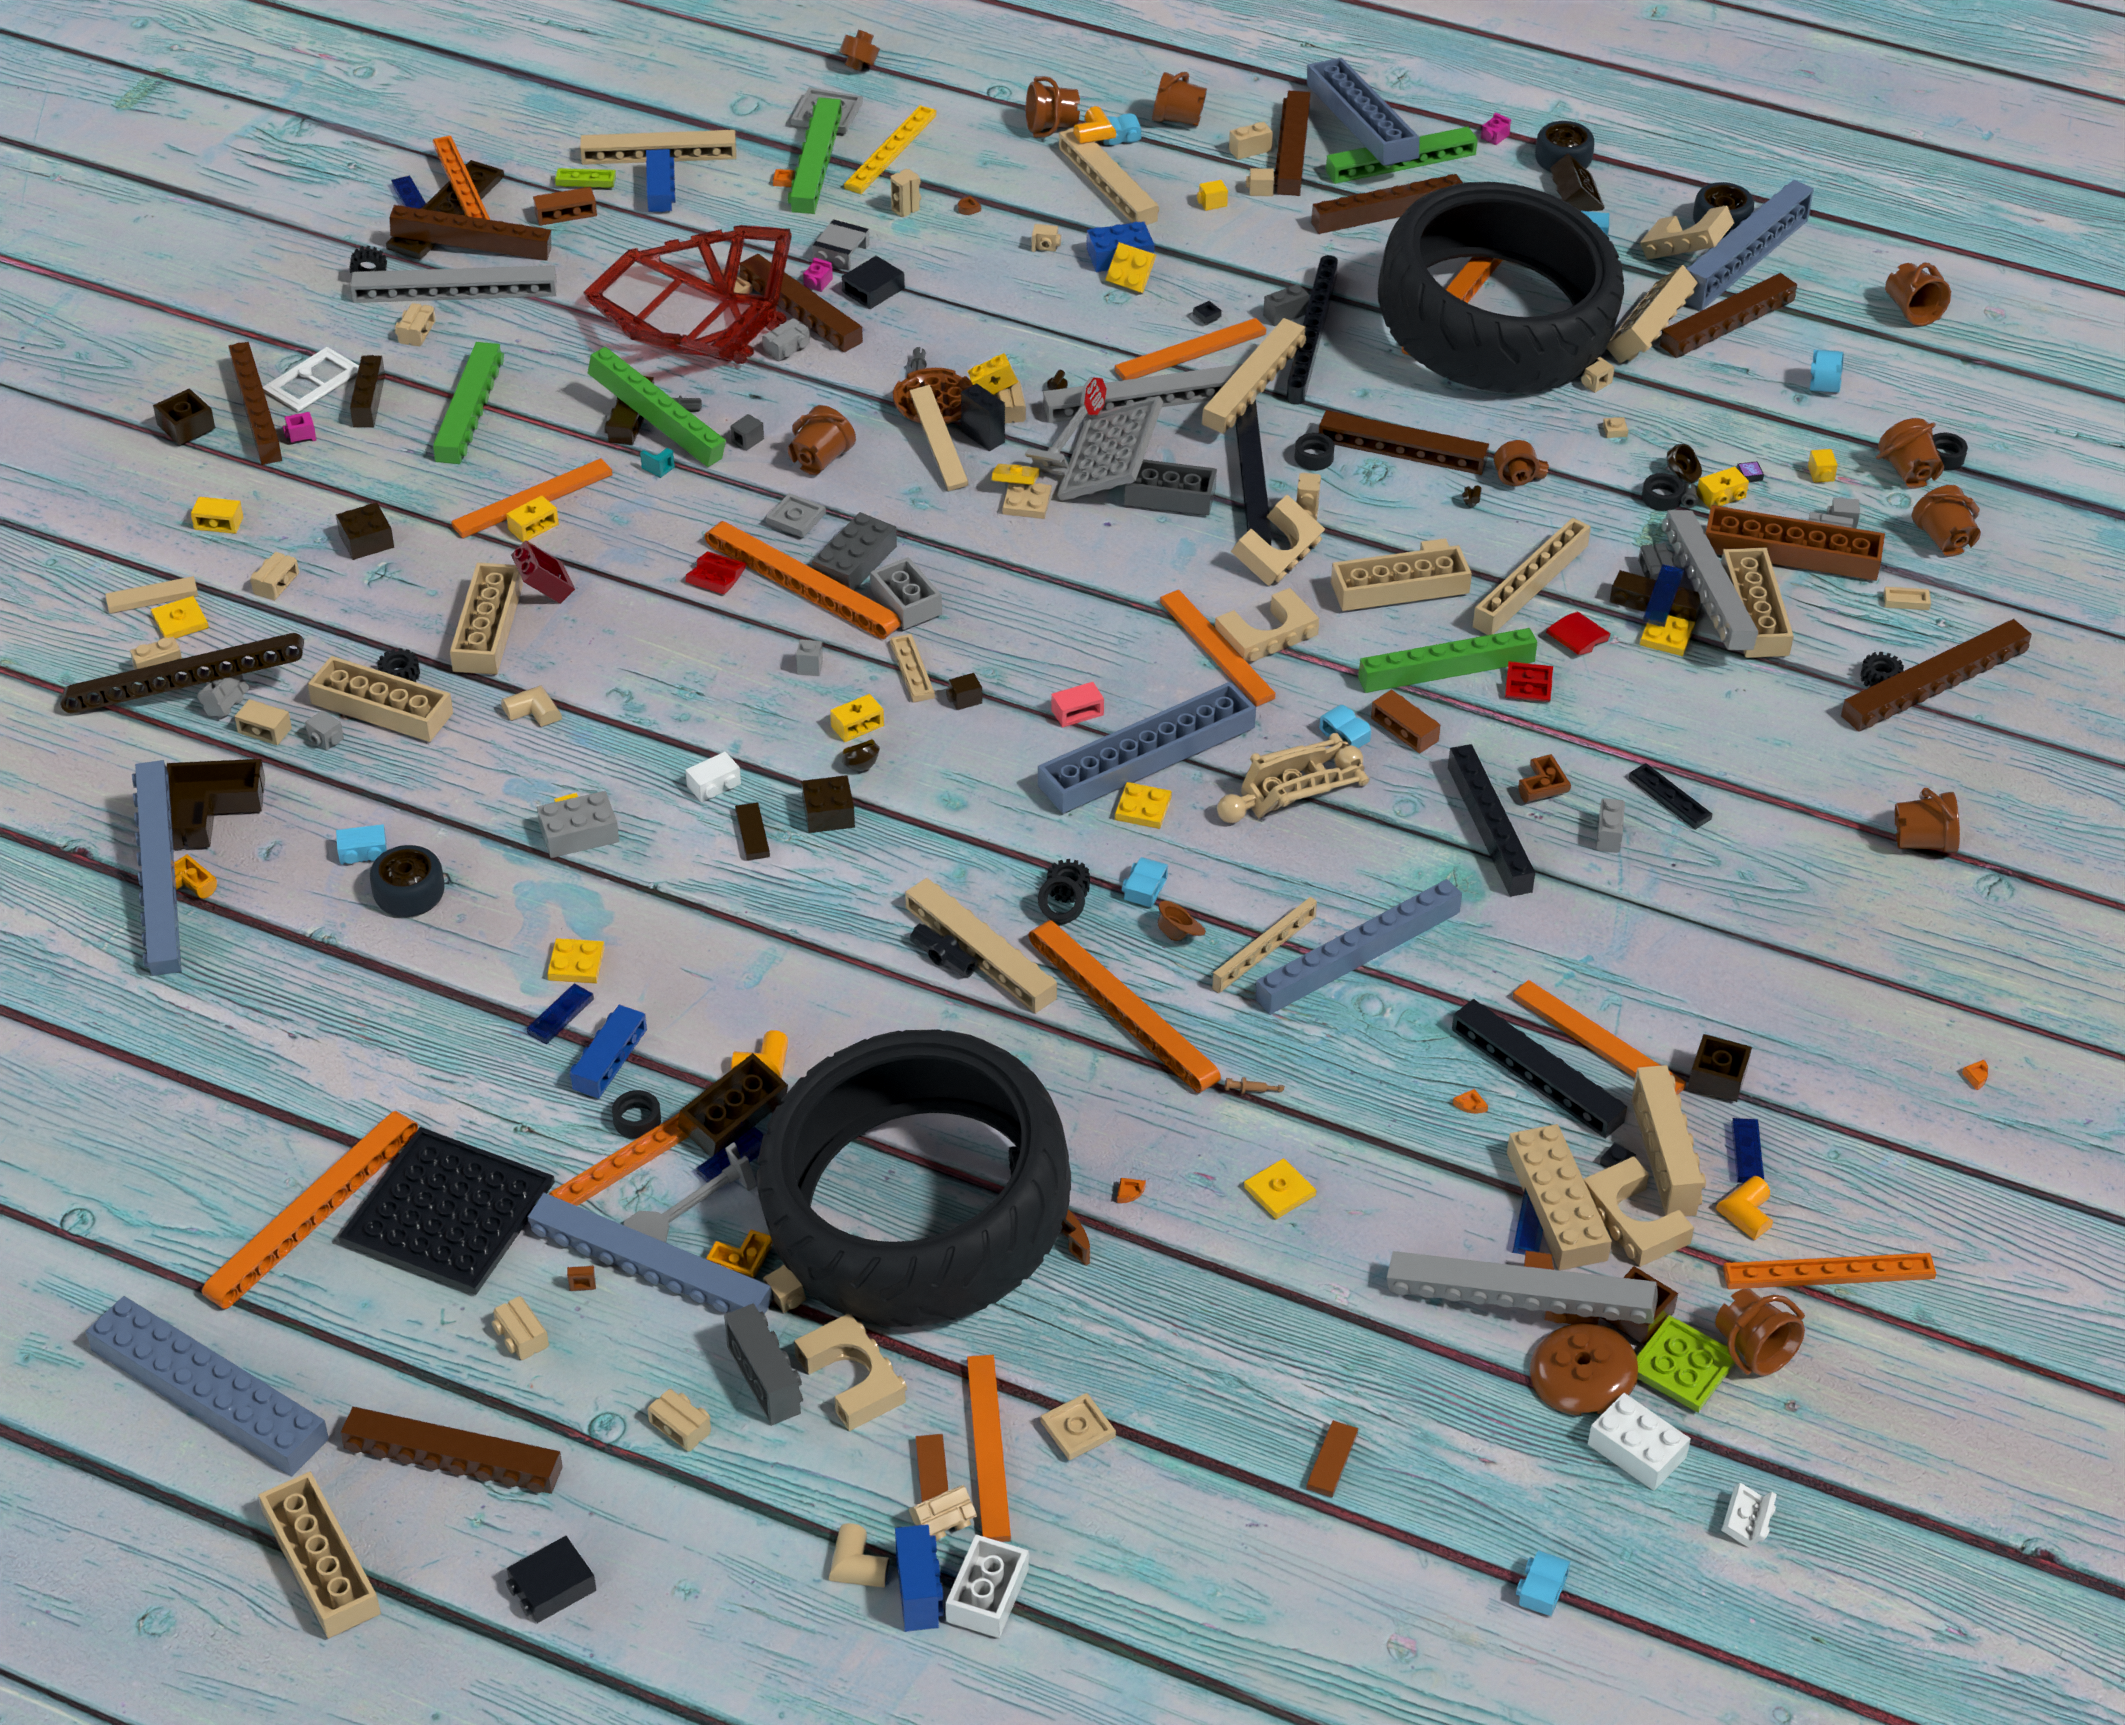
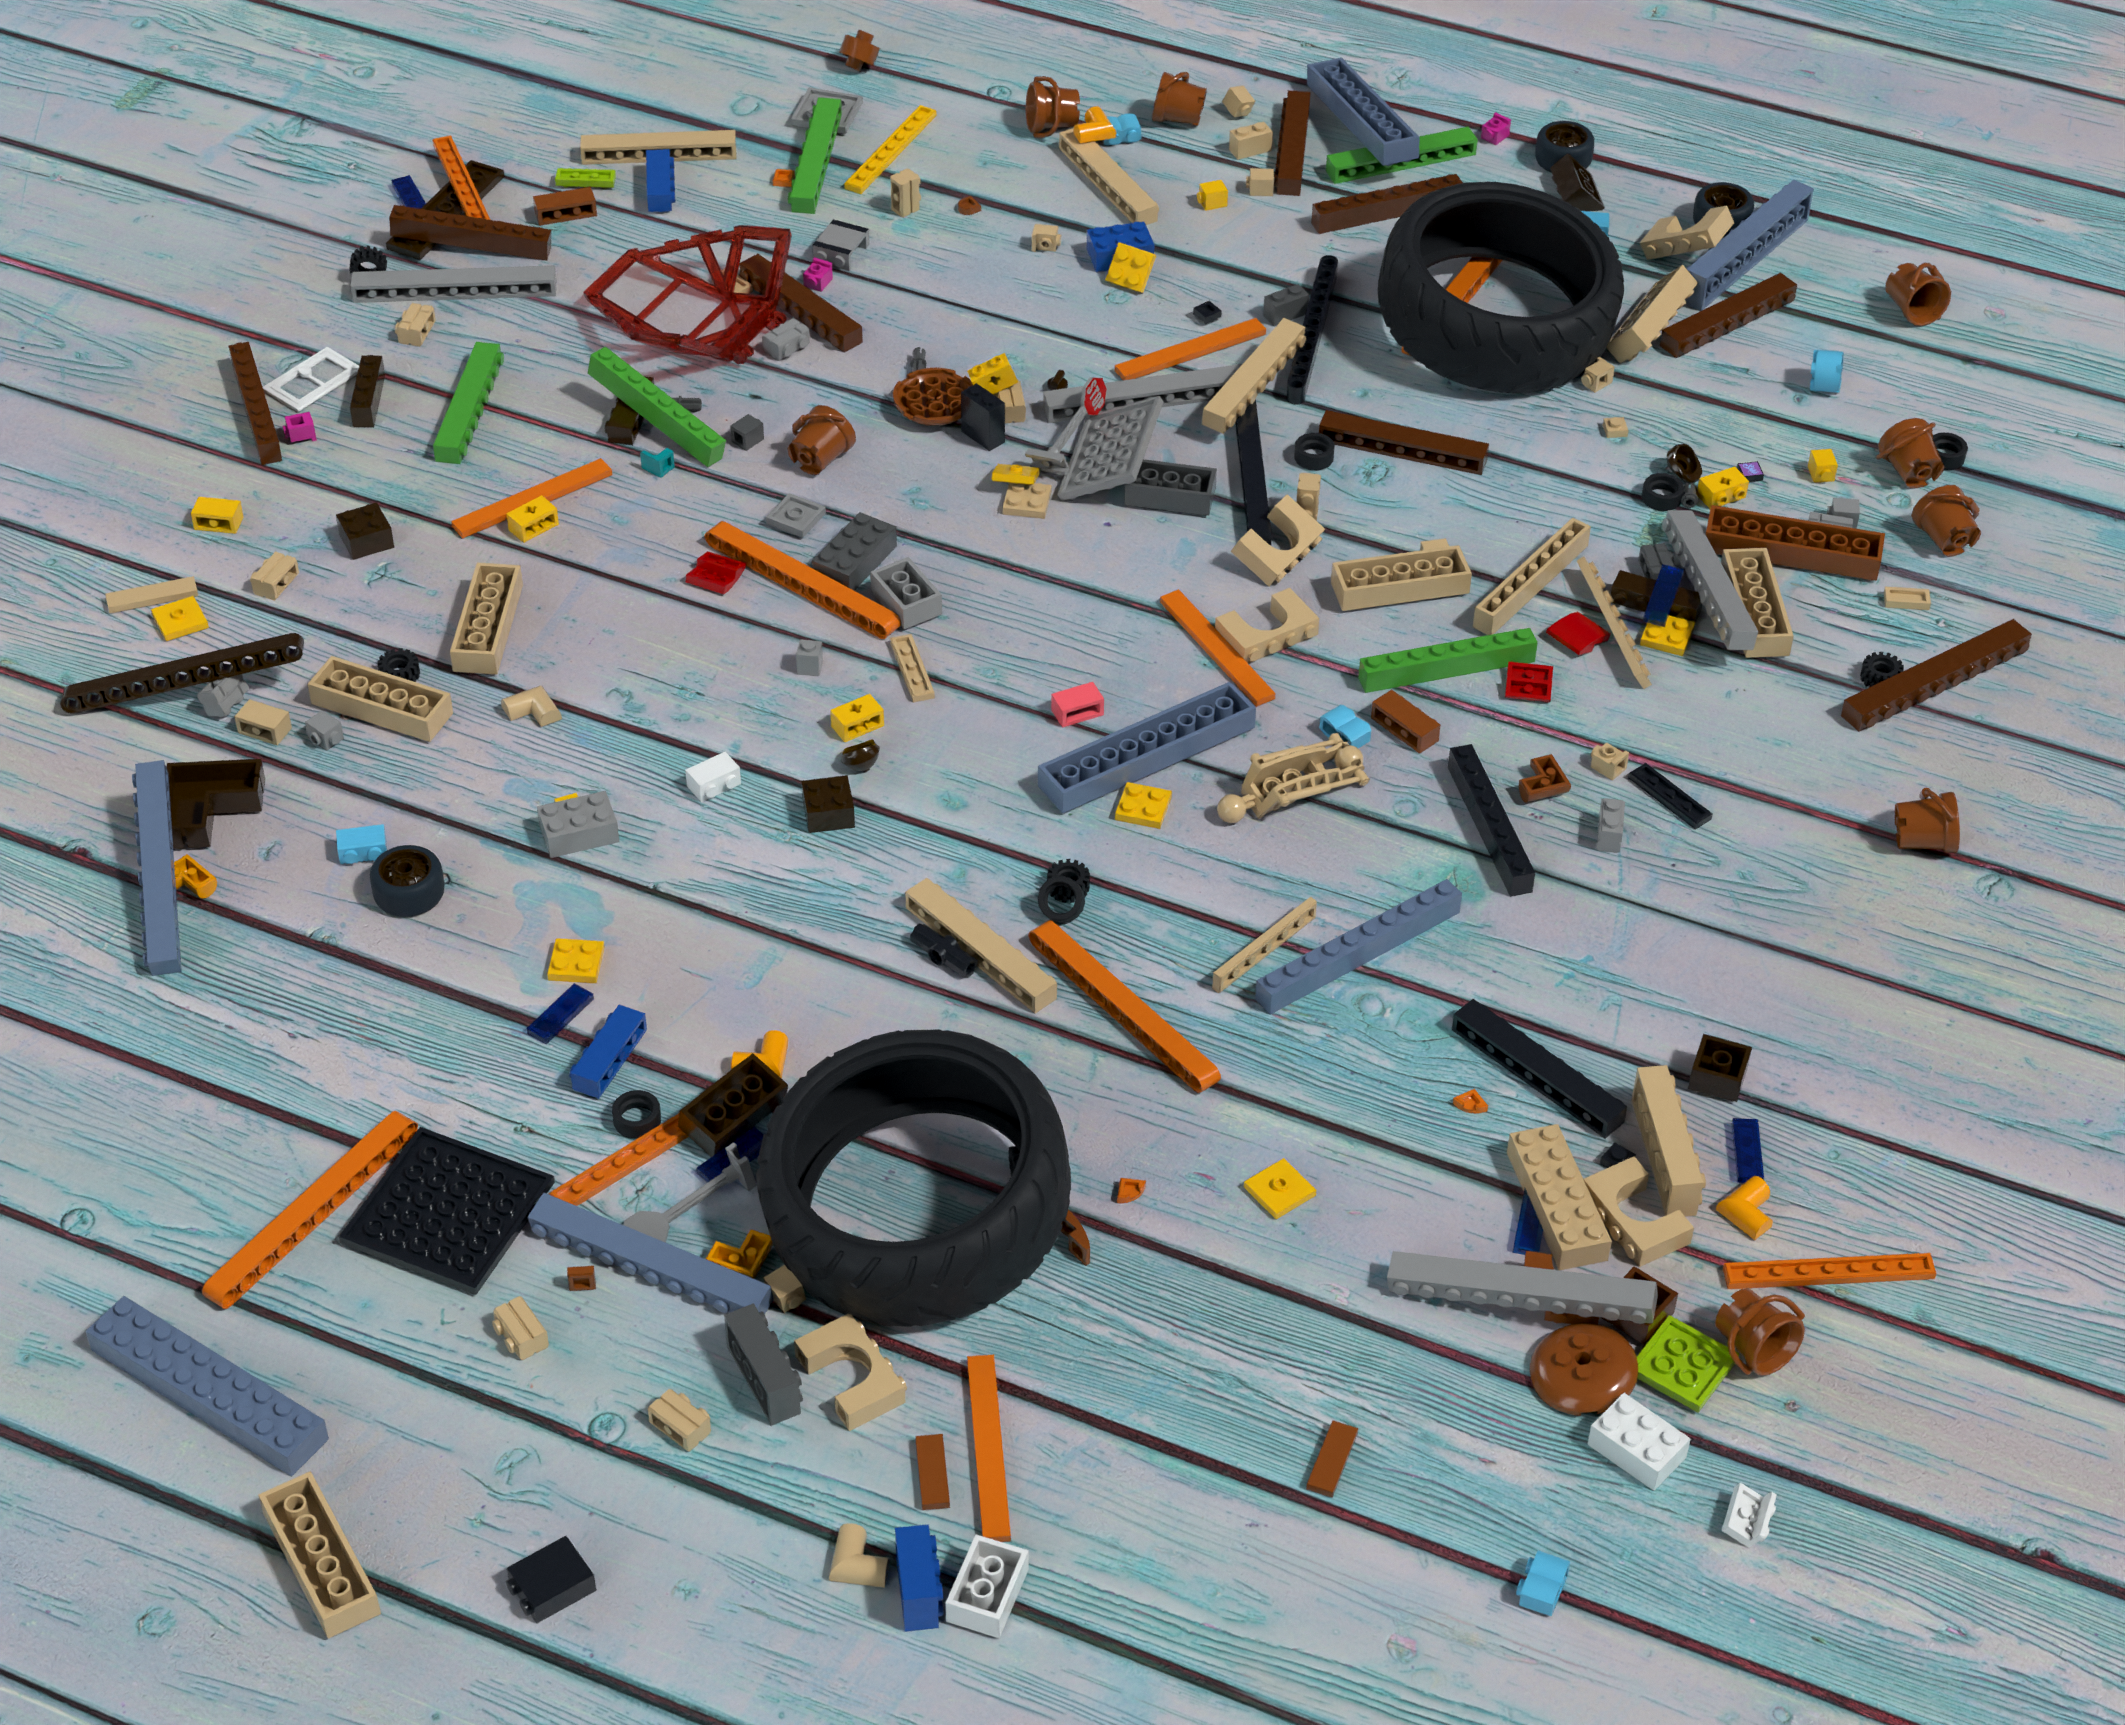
(155, 653): tan brick -> none
(184, 416): dark brown brick -> none
(451, 1450): reddish brown brick -> none
(542, 572): dark red window -> none
(752, 831): dark brown tile -> none
(873, 282): black brick -> none
(939, 438): tan tile -> none
(944, 1512): tan brick -> none
(964, 691): dark brown brick -> none
(1078, 1426): tan plate -> none
(1145, 881): medium azure brick -> none
(1177, 922): dark orange piece -> none
(1238, 101): none -> tan brick
(1251, 1086): medium nougat piece -> none
(1472, 496): dark brown plate -> none
(1518, 463): dark orange piece -> none
(1585, 1031): orange tile -> none
(1609, 760): none -> tan brick
(1617, 626): none -> tan plate
(1976, 1073): orange tile -> none

